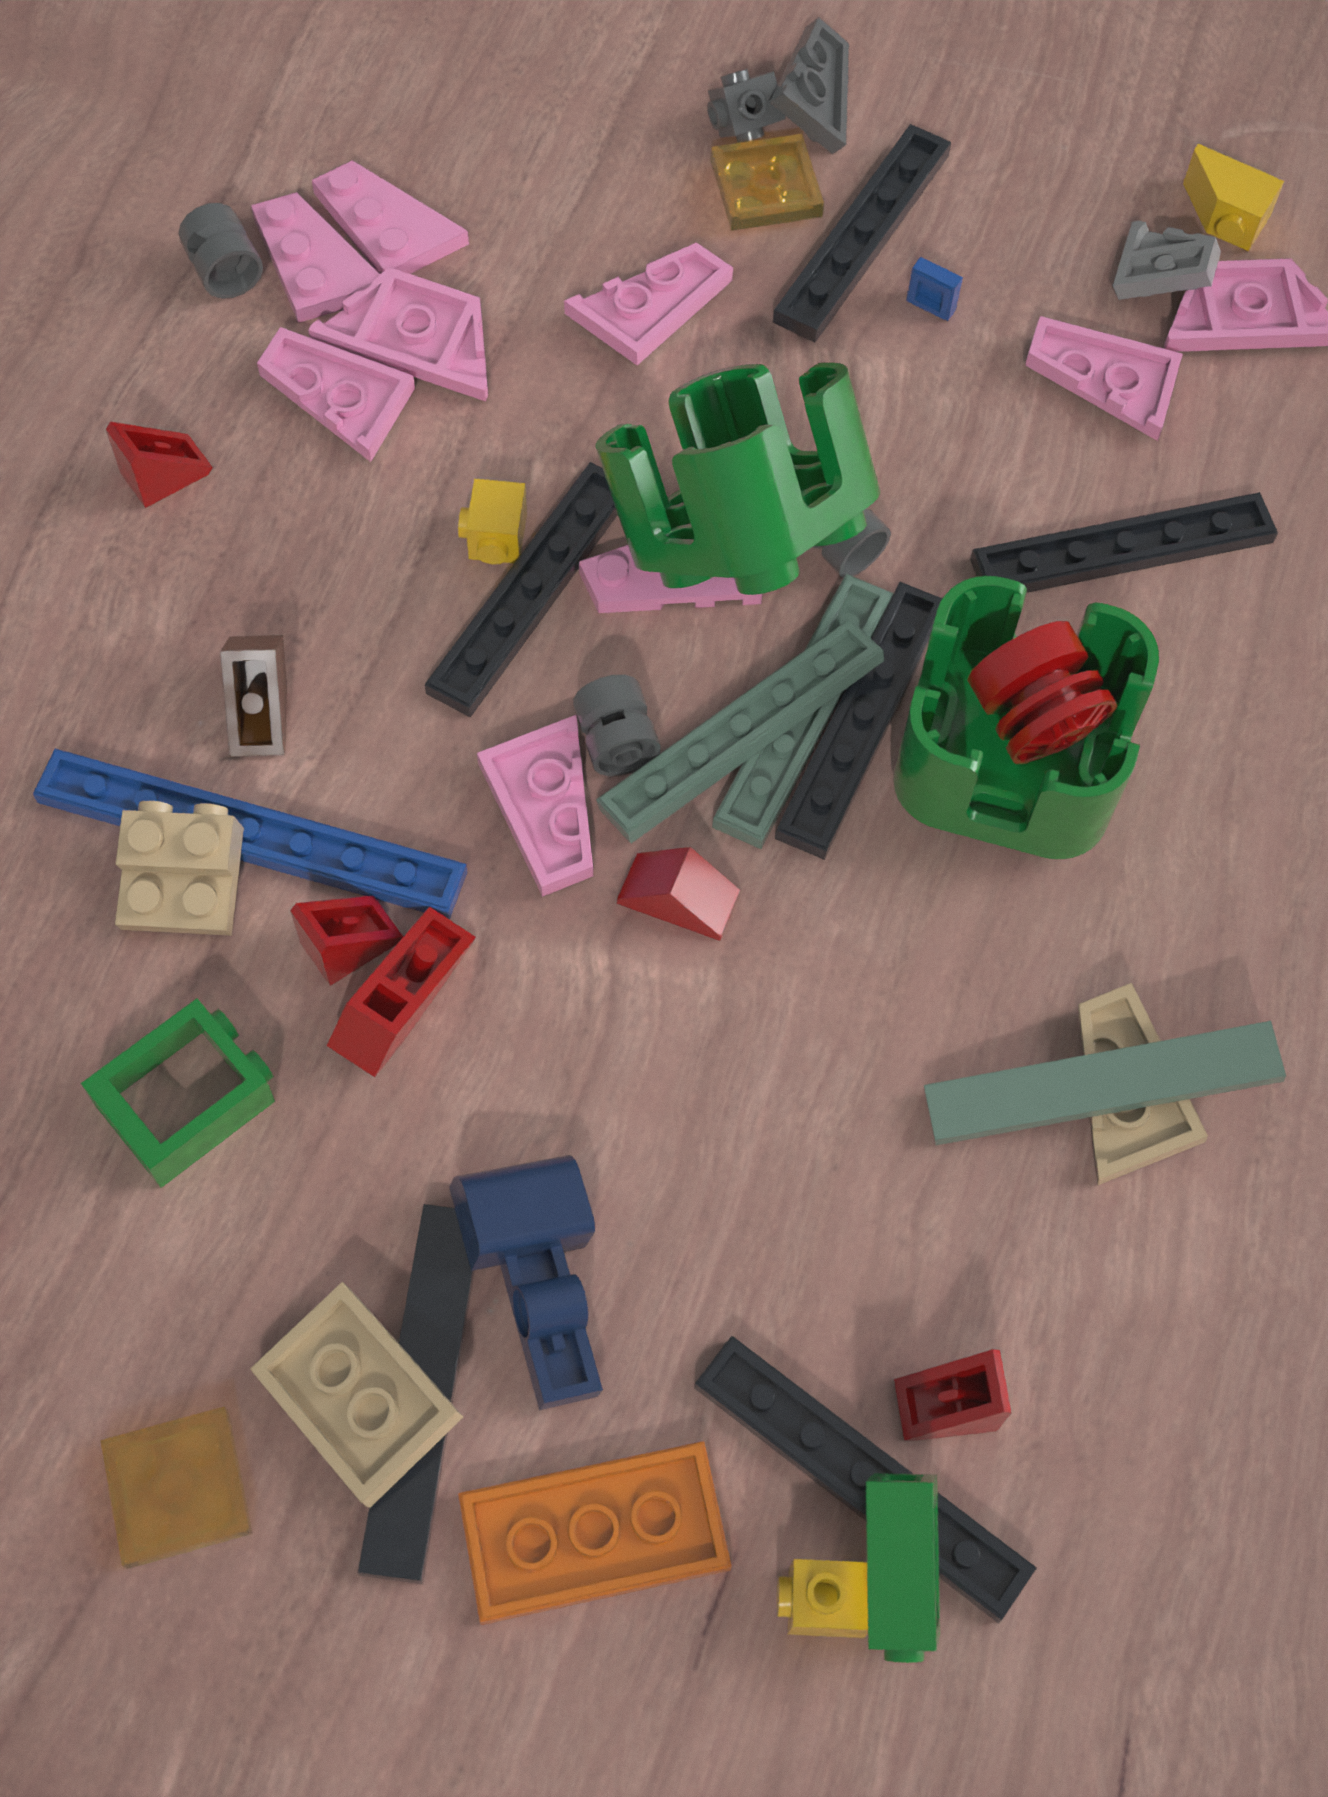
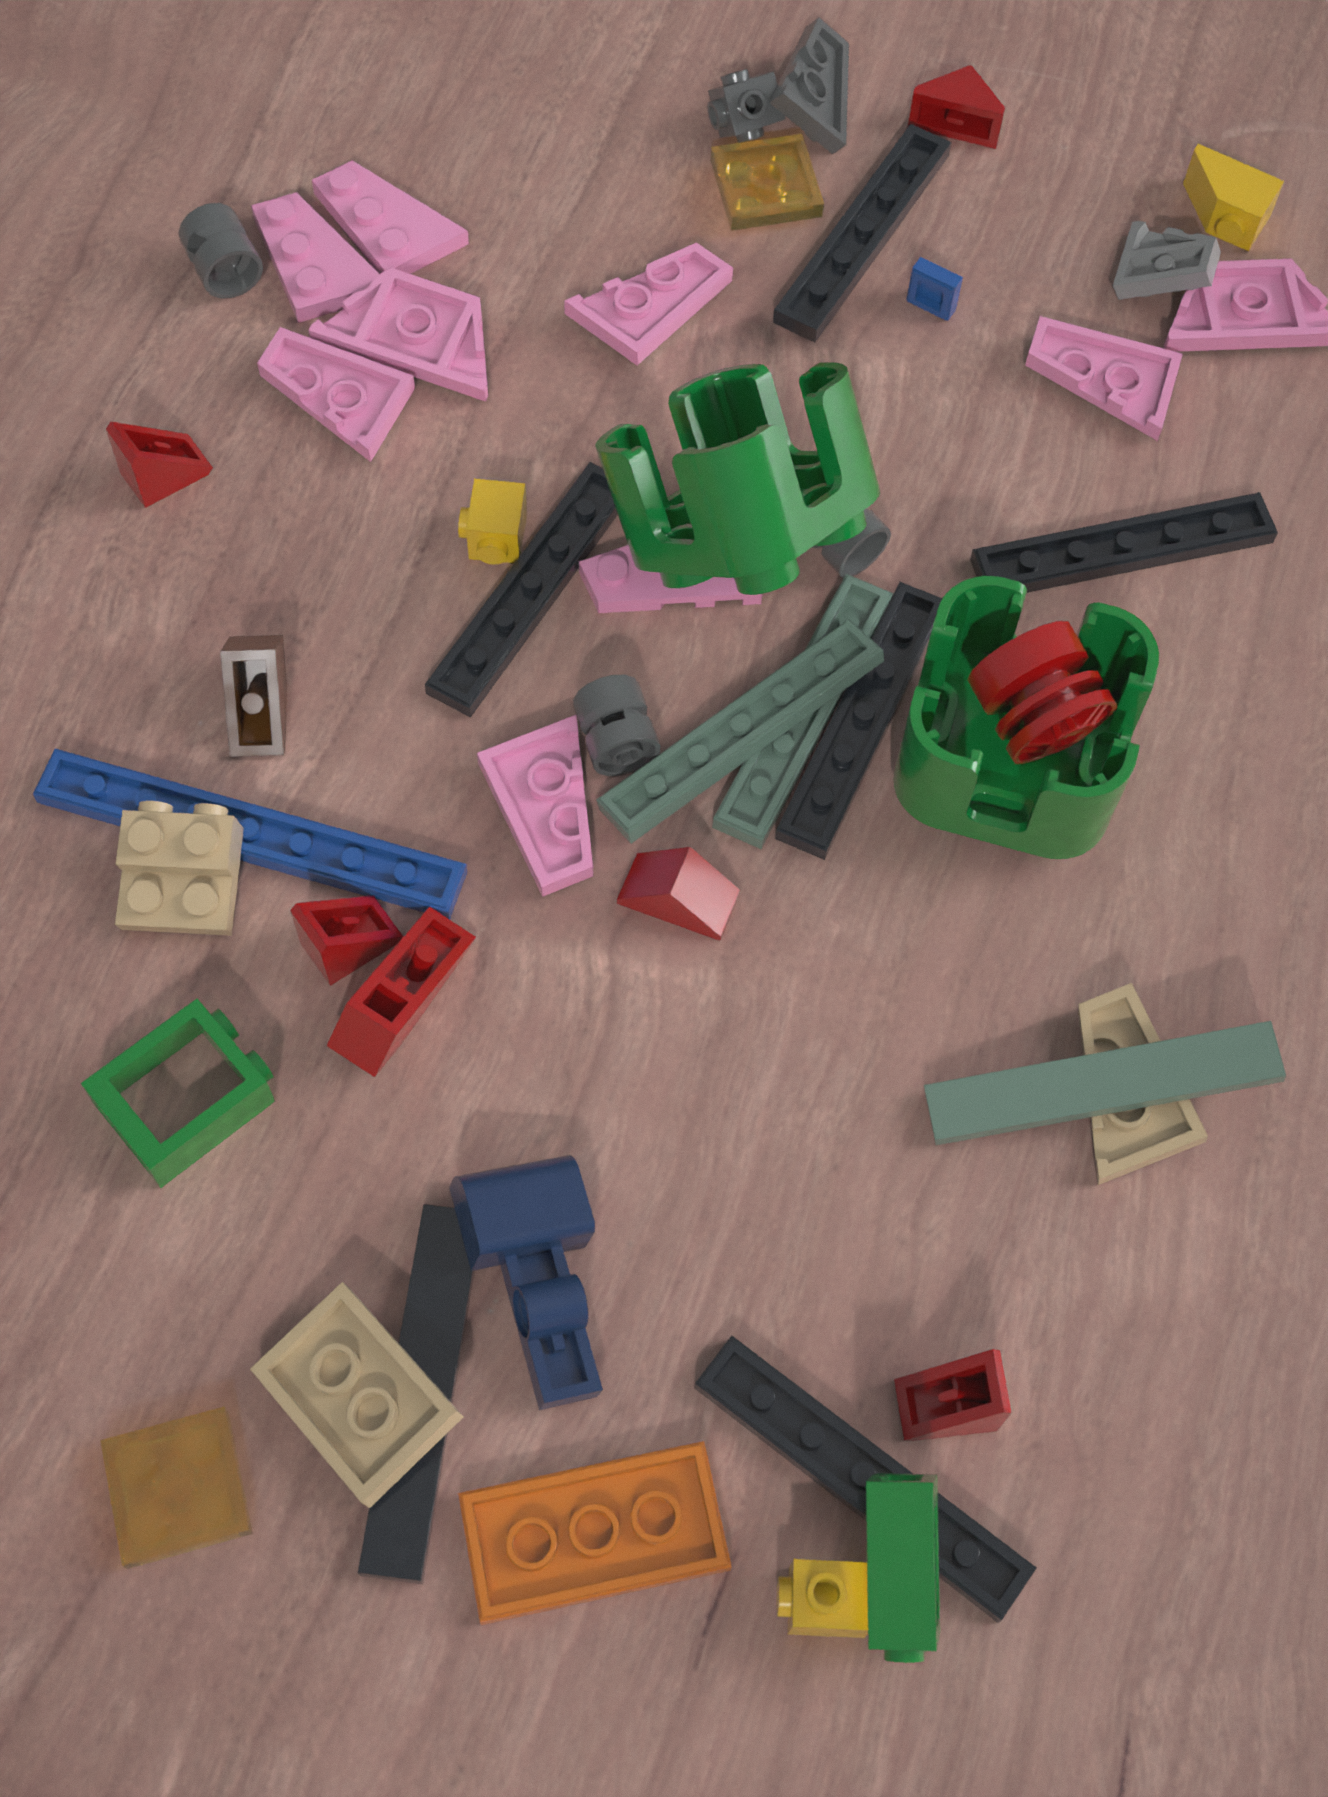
(958, 108): none -> red slope

